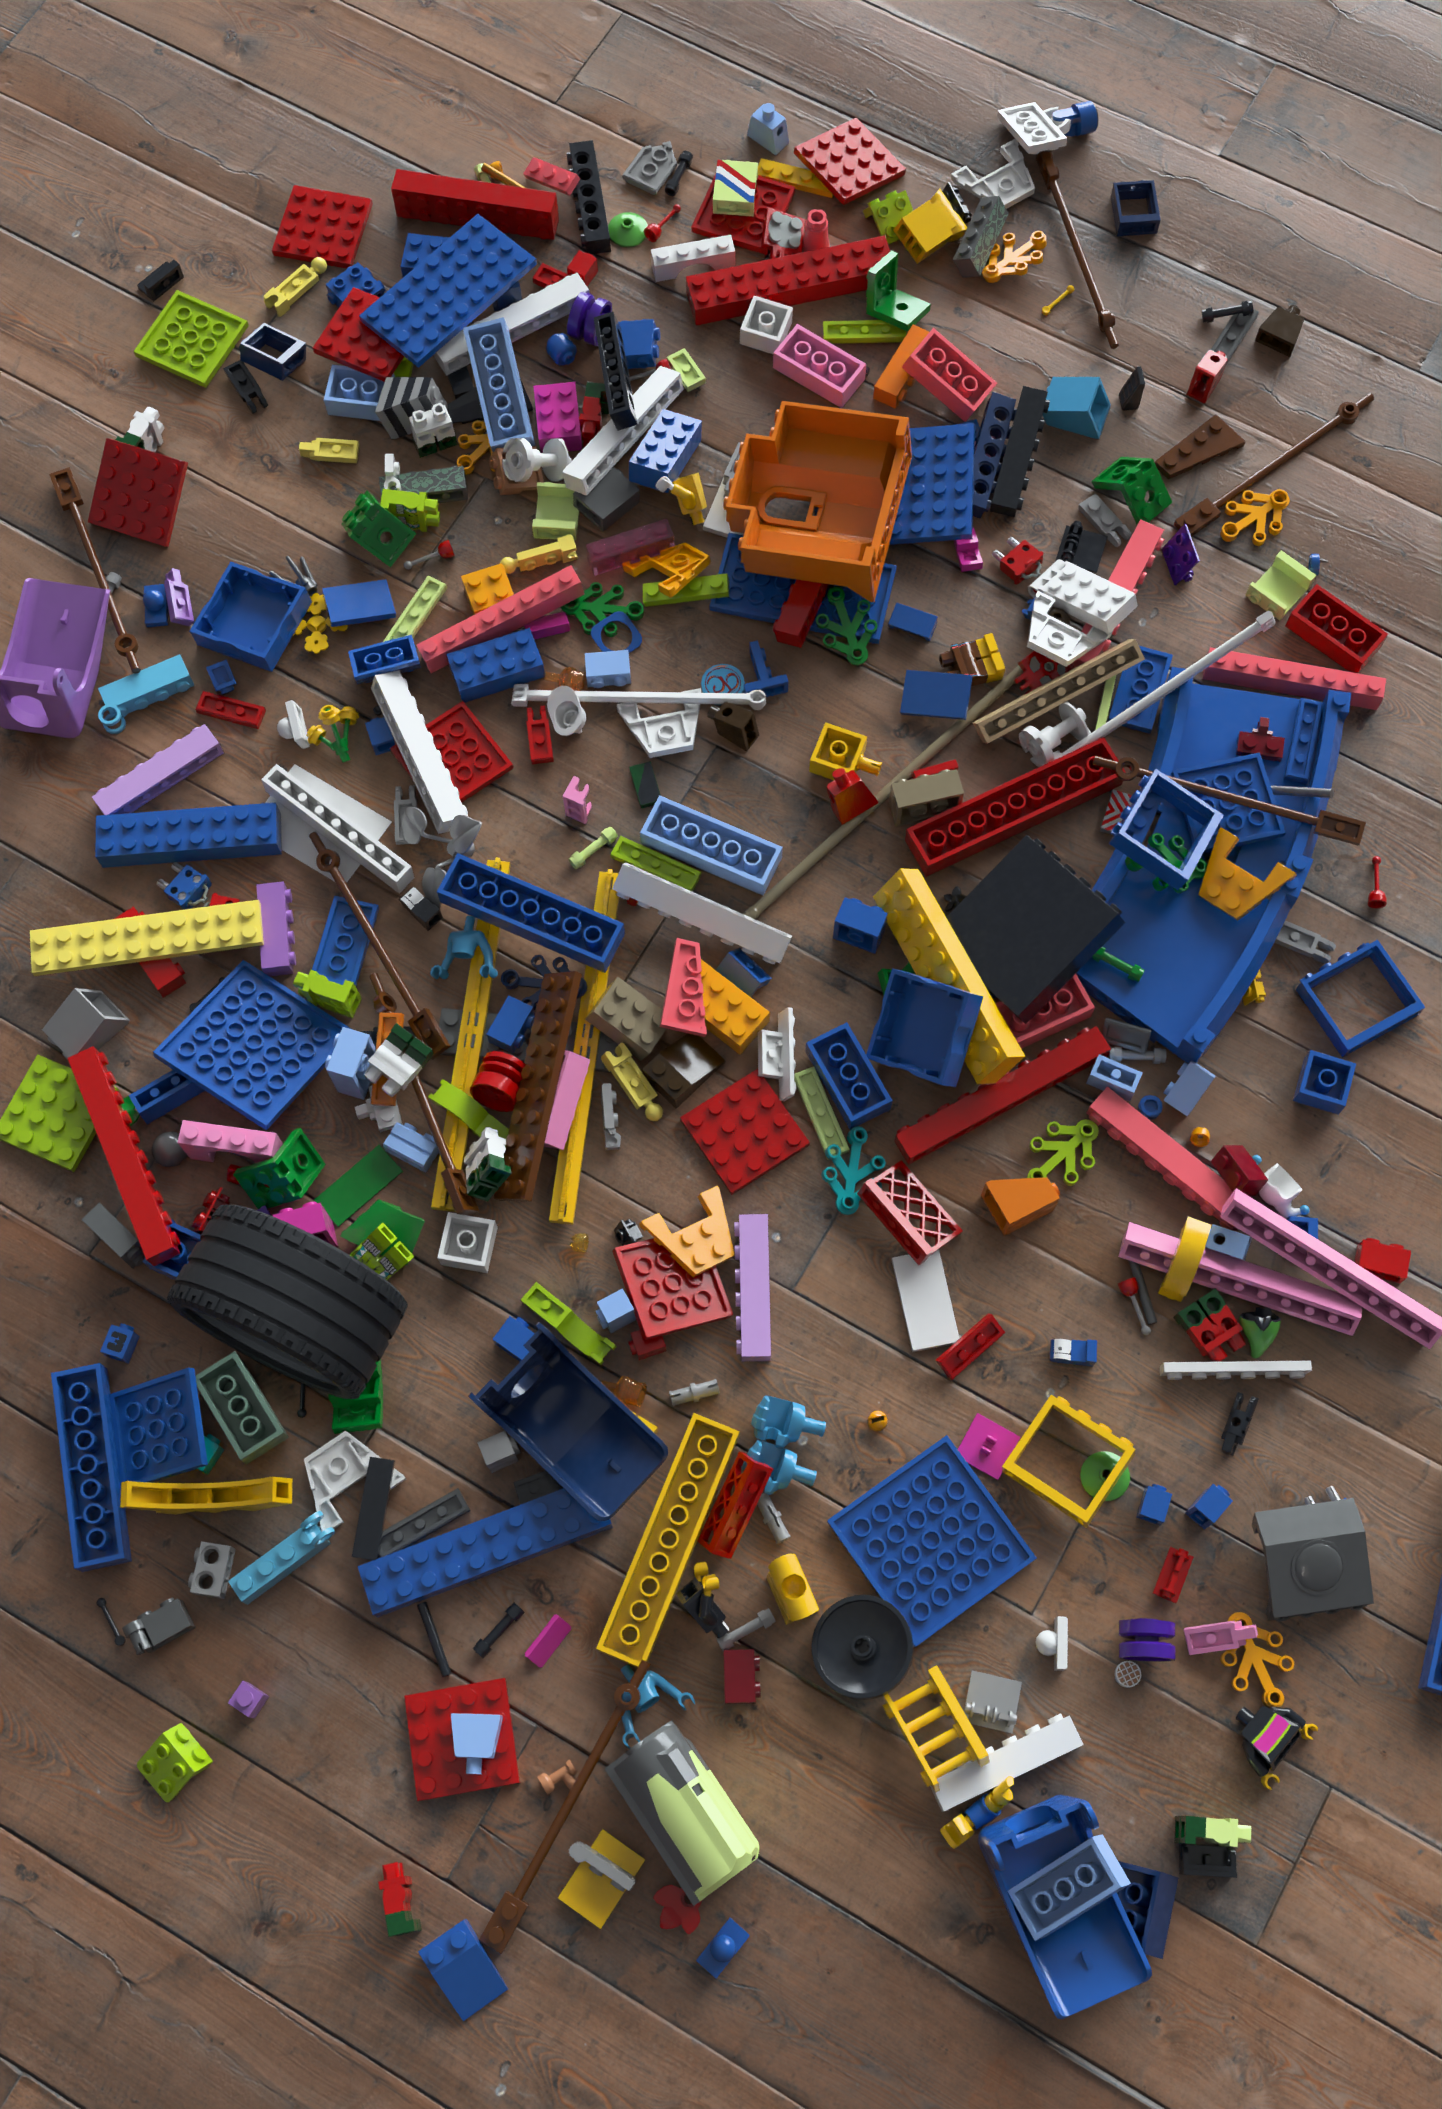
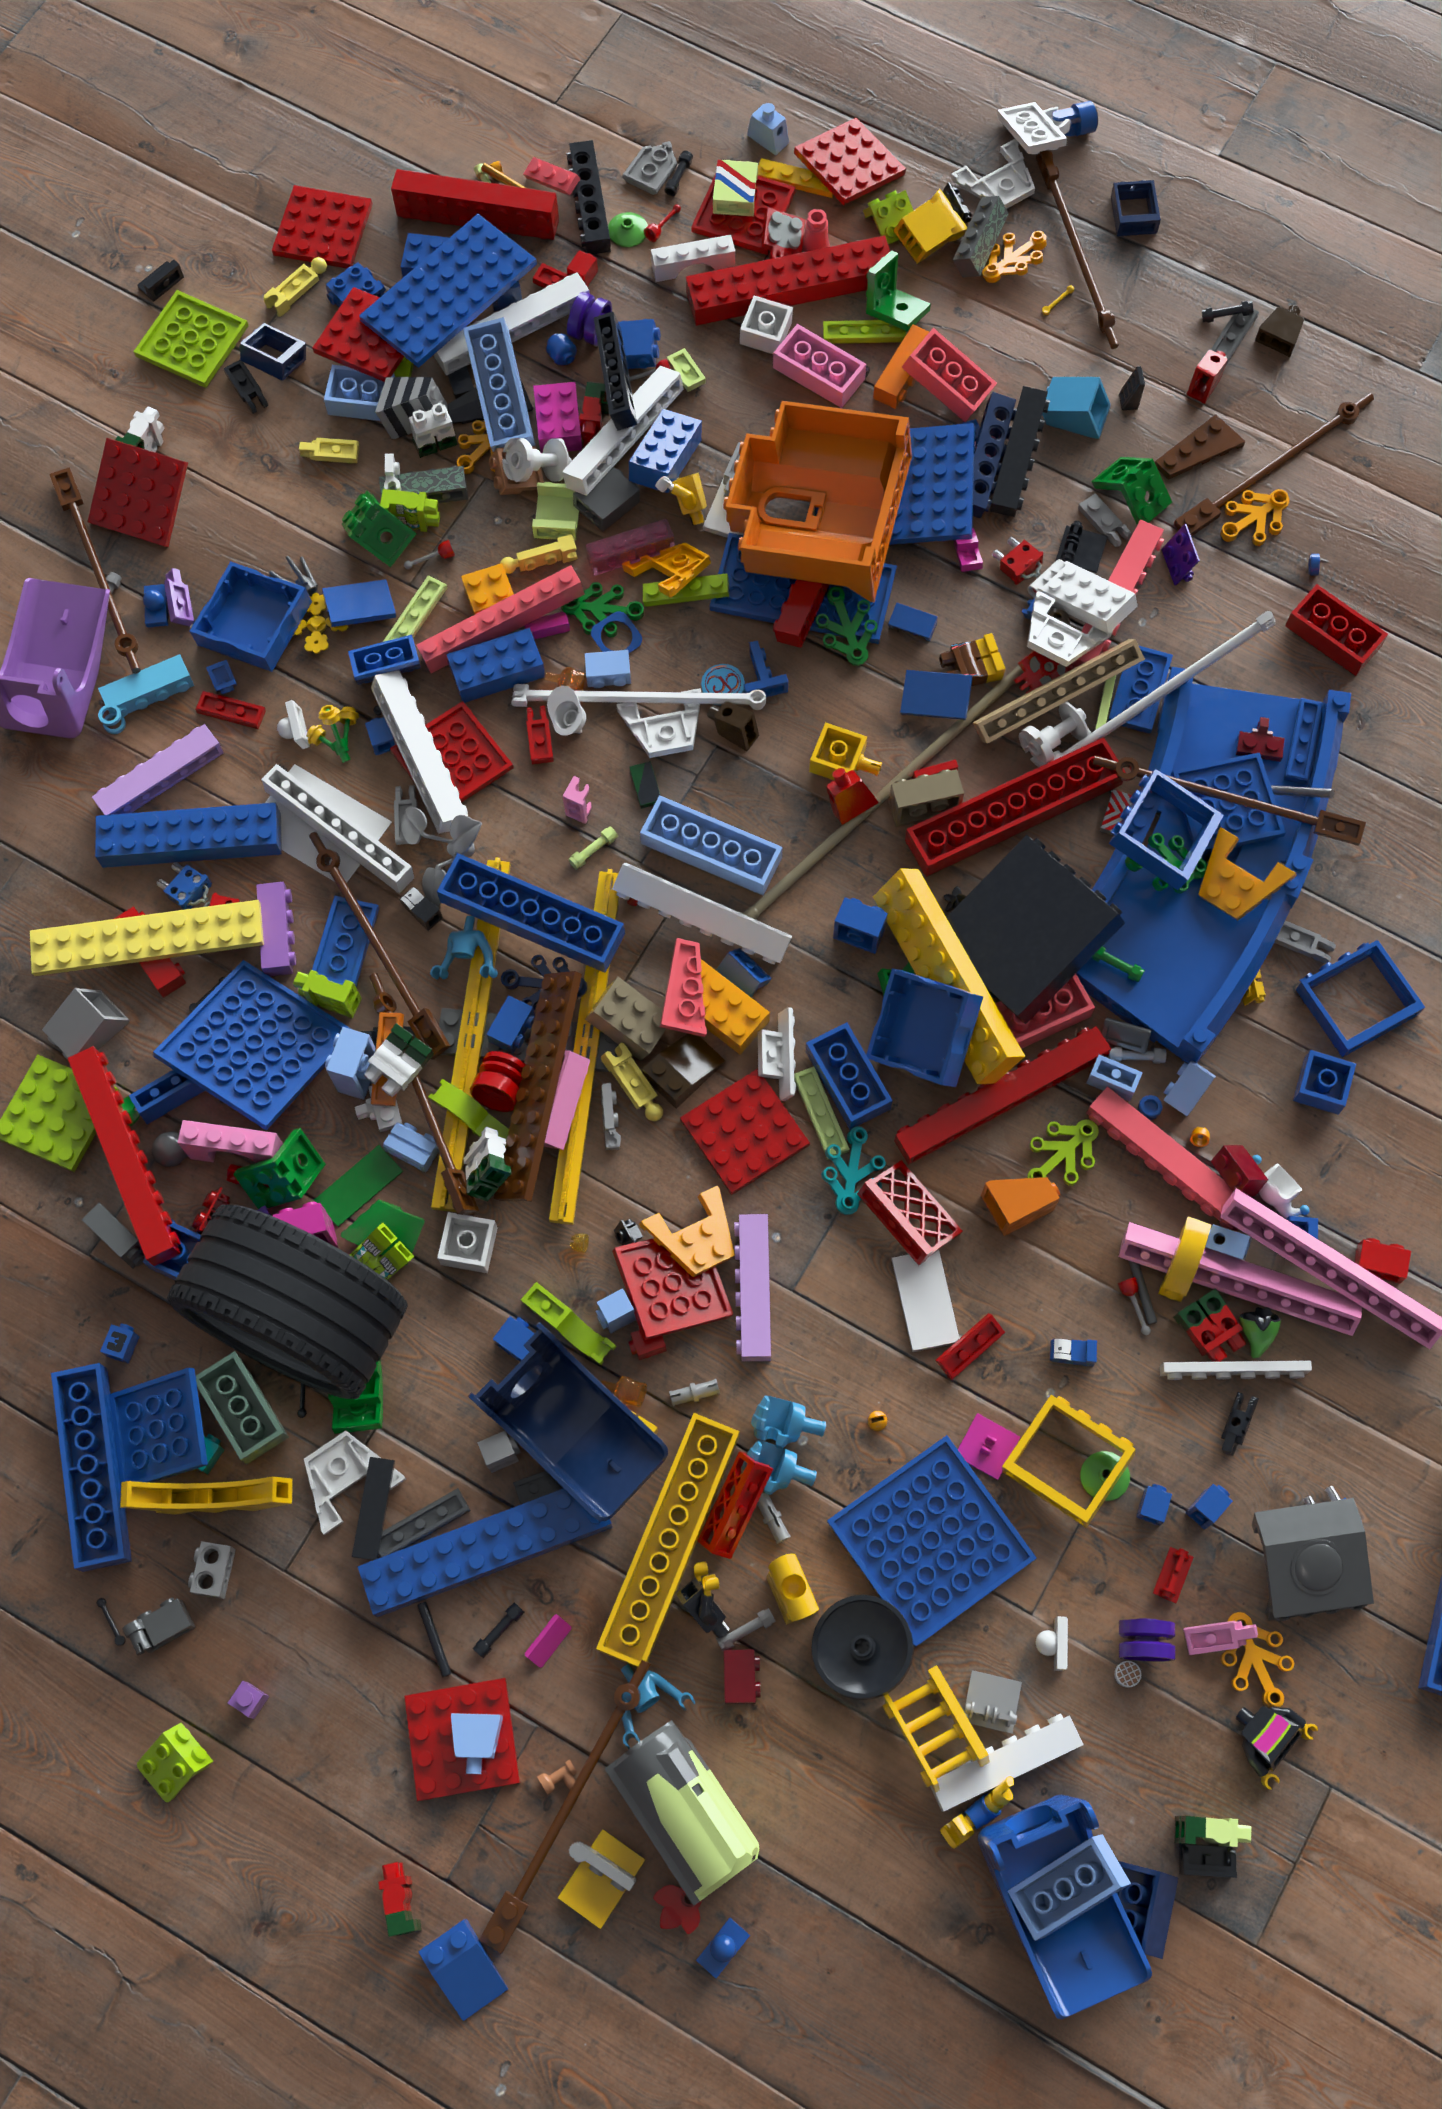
(282, 1559): medium azure hinge -> none
(655, 863): lime plate -> none
(1281, 585): yellowish green panel -> none
(1295, 678): coral brick -> none
(1376, 898): red hinge -> none

